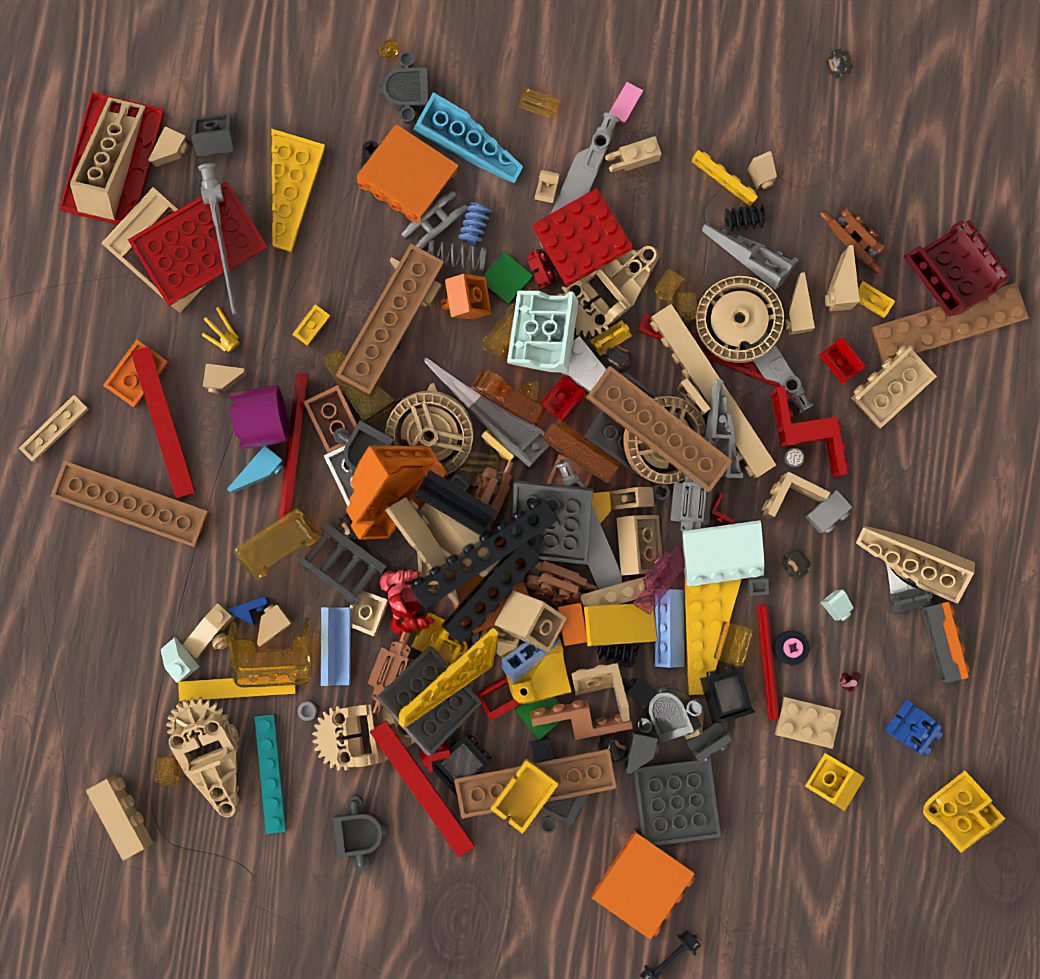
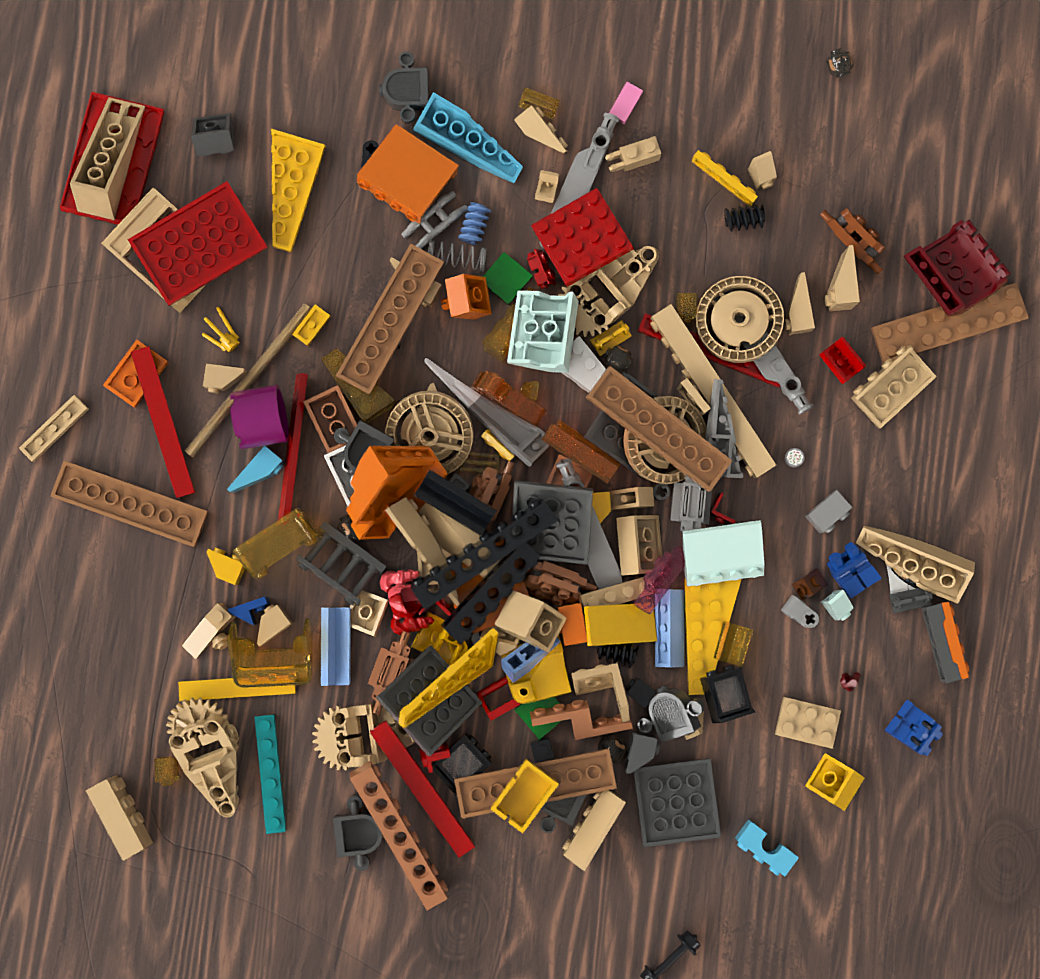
(169, 147): tan slope -> none
(178, 660): light aqua slope -> none
(212, 194): light grey piece -> none
(226, 567): none -> yellow slope
(263, 361): none -> tan axle
(307, 710): light grey tile -> none
(388, 49): clear yellow plate -> none
(428, 895): none -> nougat brick
(442, 604): none -> red bracket
(534, 126): none -> tan slope
(563, 398): red bracket -> none
(593, 828): none -> tan slope
(643, 885): orange panel -> none
(668, 285): clear yellow brick -> none
(710, 741): dark grey bracket -> none
(759, 585): dark grey plate -> none
(766, 264): light grey wedge -> none
(768, 662): red axle -> none
(779, 859): none -> medium azure arch
(781, 487): tan bracket -> none
(785, 644): black wheel -> none
(796, 564): clear smoke head -> none
(798, 610): none -> light grey piece
(809, 432): red bracket -> none
(810, 584): none -> reddish brown bracket
(852, 561): none -> blue hips
(874, 299): yellow plate -> none
(963, 812): yellow slope -> none

